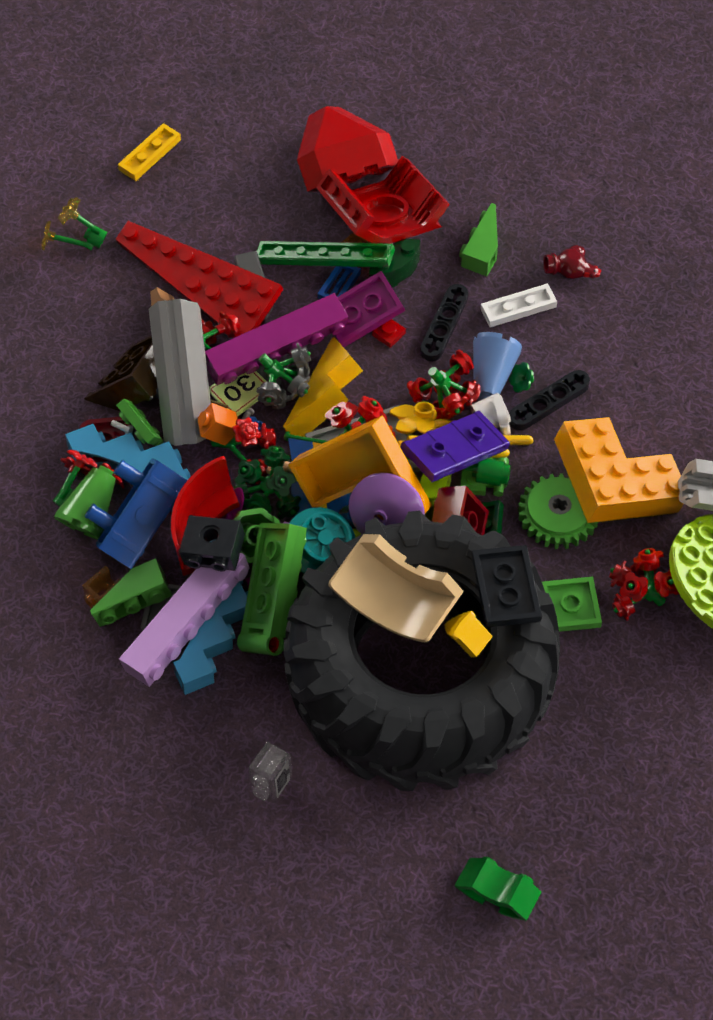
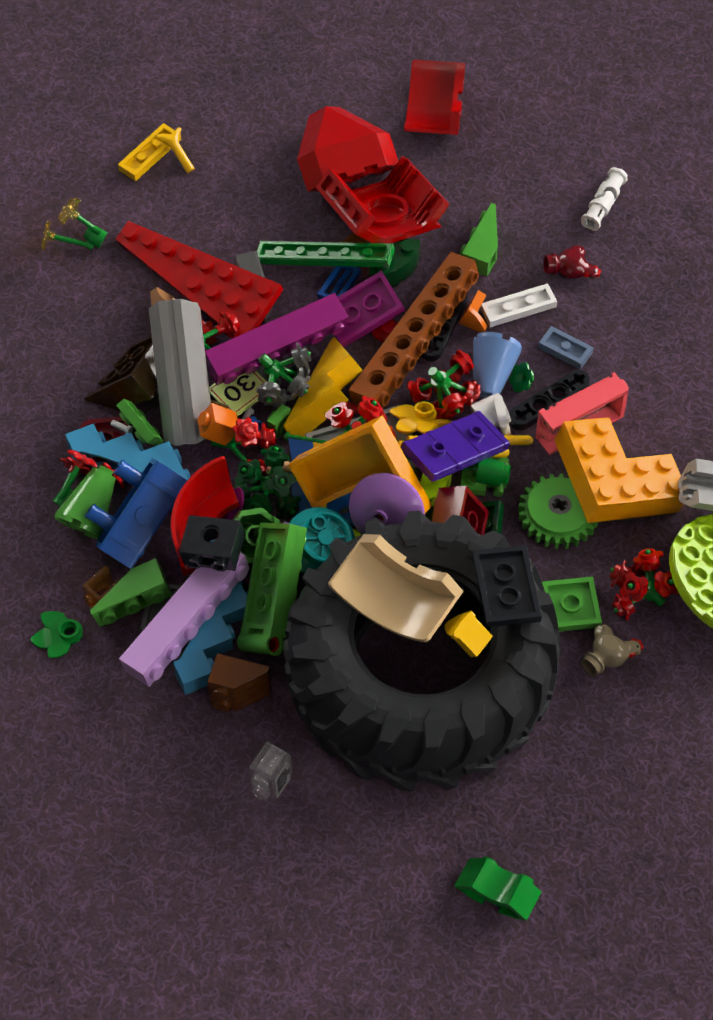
(53, 635): none -> green plate
(172, 141): none -> yellow piece
(237, 683): none -> reddish brown slope
(277, 419): none -> bright green plate
(415, 330): none -> dark orange brick
(434, 97): none -> red panel
(471, 317): none -> orange tile
(565, 347): none -> sand blue plate
(599, 400): none -> coral door
(604, 199): none -> white piece
(609, 651): none -> dark tan animal

